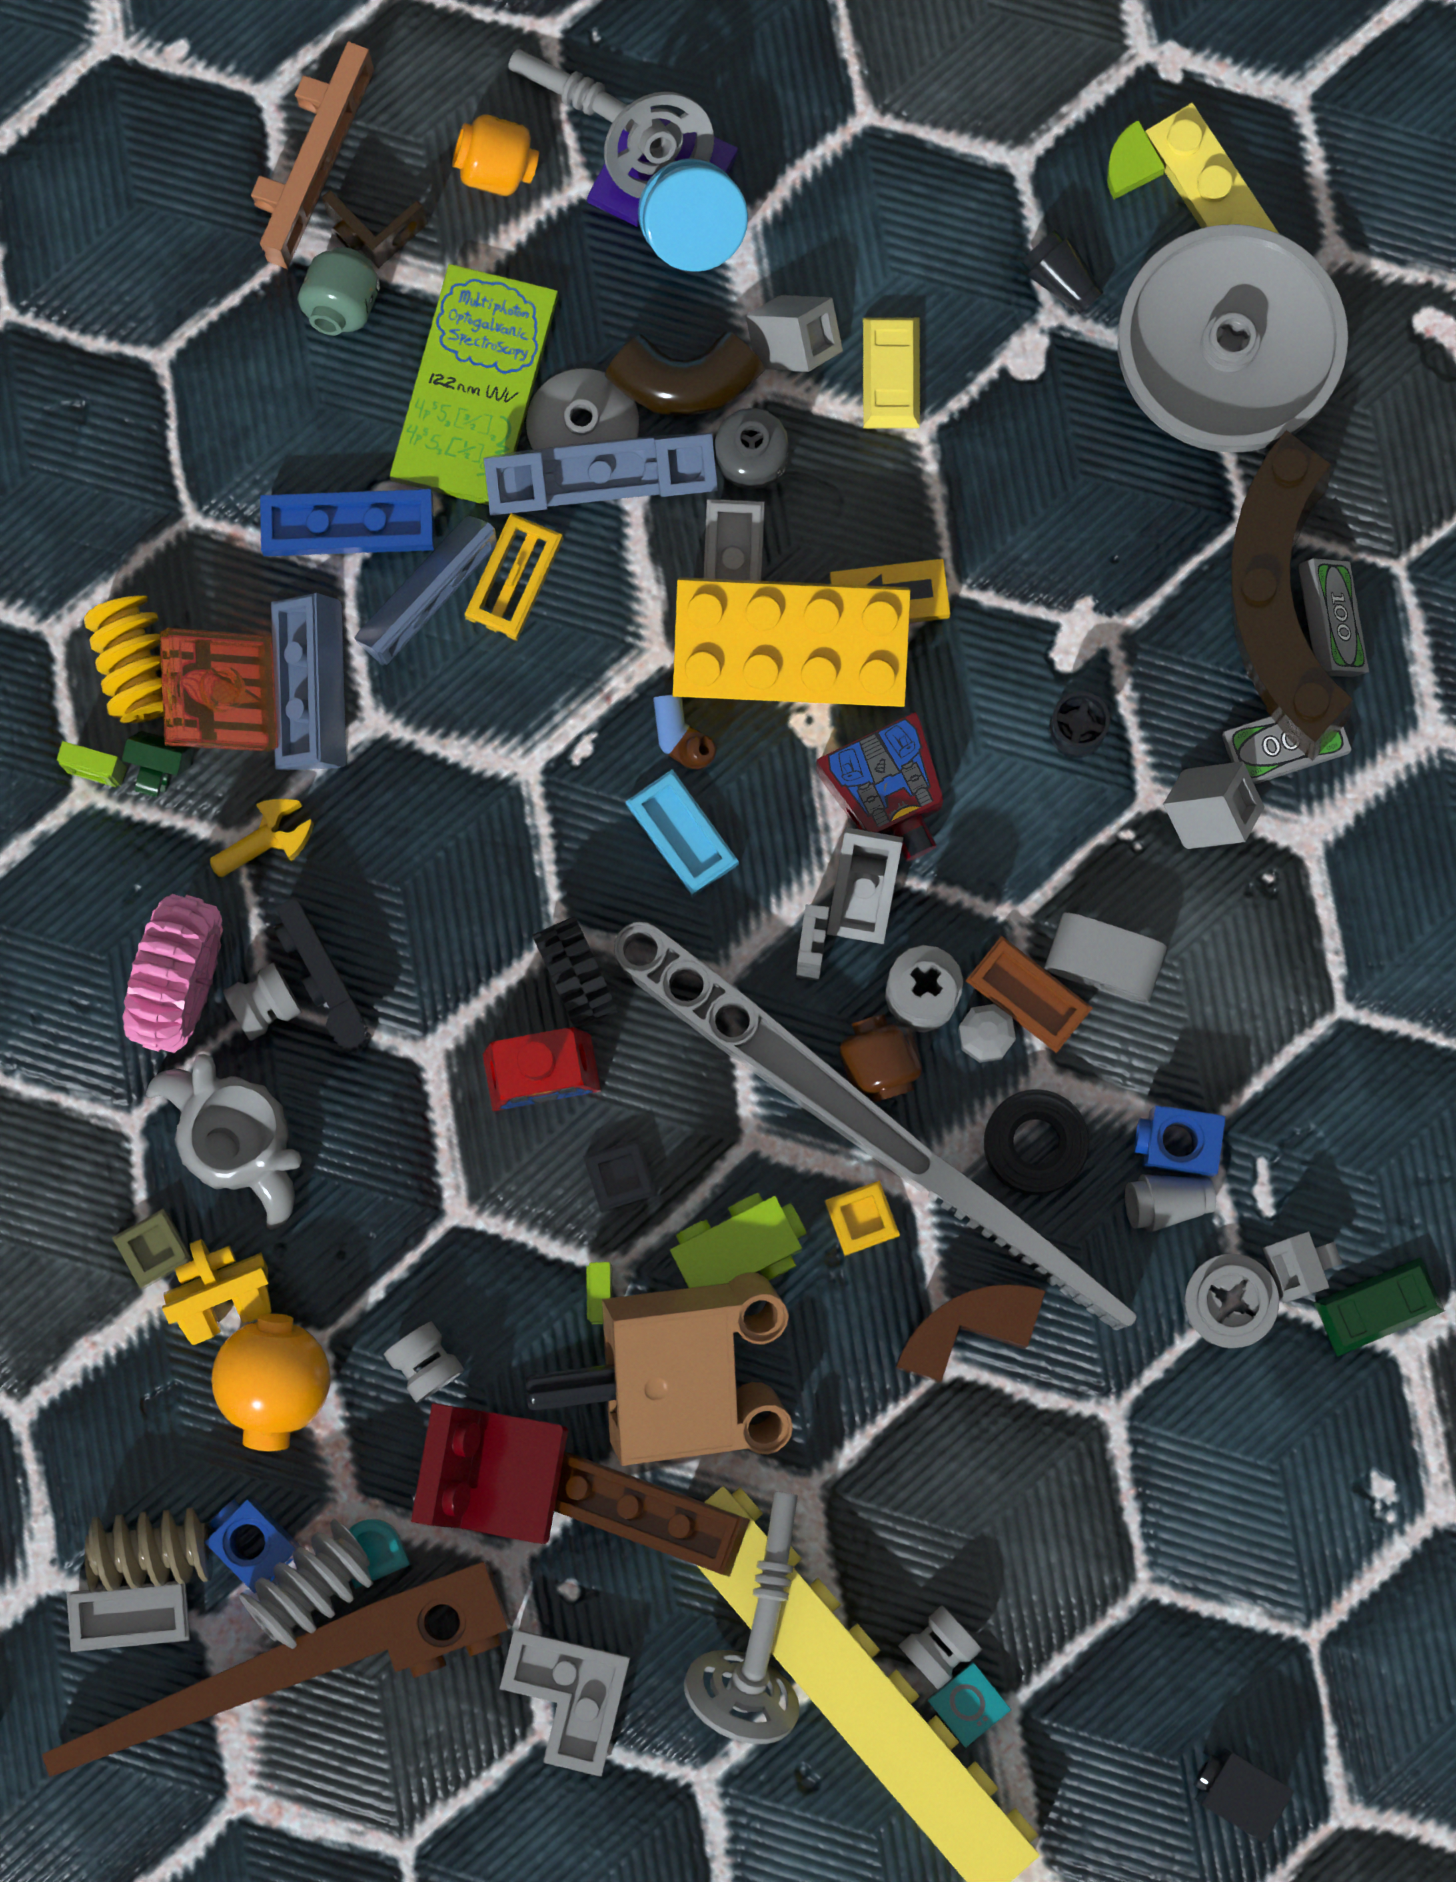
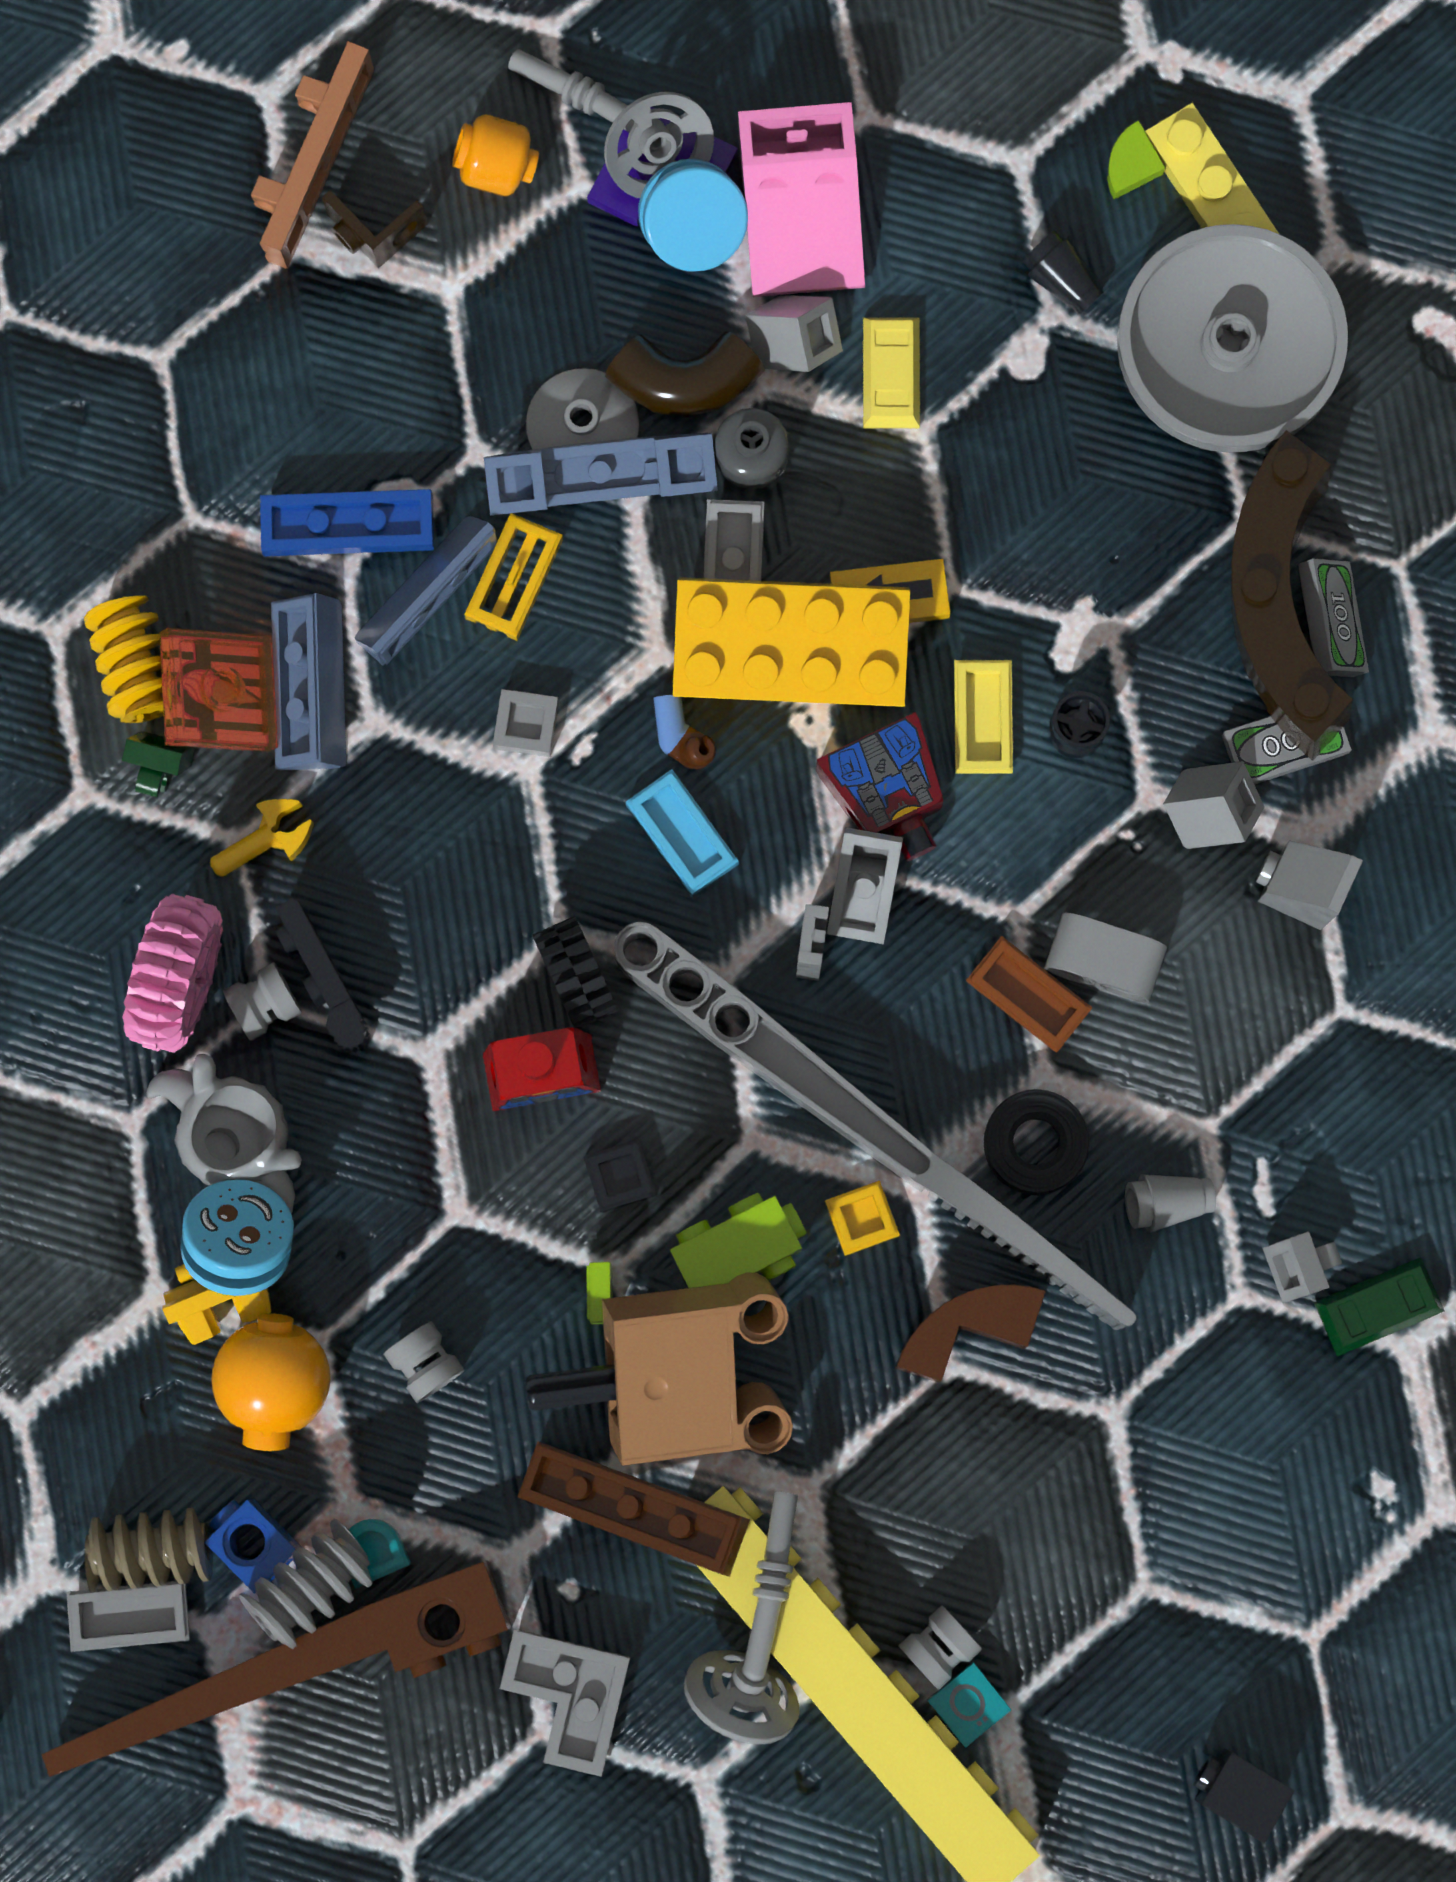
(91, 764): lime tile -> none
(152, 1248): olive tile -> none
(237, 1237): none -> medium azure head
(339, 291): sand green head -> none
(473, 381): lime tile -> none
(489, 1473): dark red bracket -> none
(525, 723): none -> light grey tile
(801, 199): none -> bright pink slope
(881, 1058): reddish brown head -> none
(917, 967): light grey piece -> none
(983, 716): none -> light yellow tile
(986, 1033): light grey tile -> none
(1206, 1137): blue brick -> none
(1258, 1295): light grey gear -> none
(1307, 882): none -> light grey slope

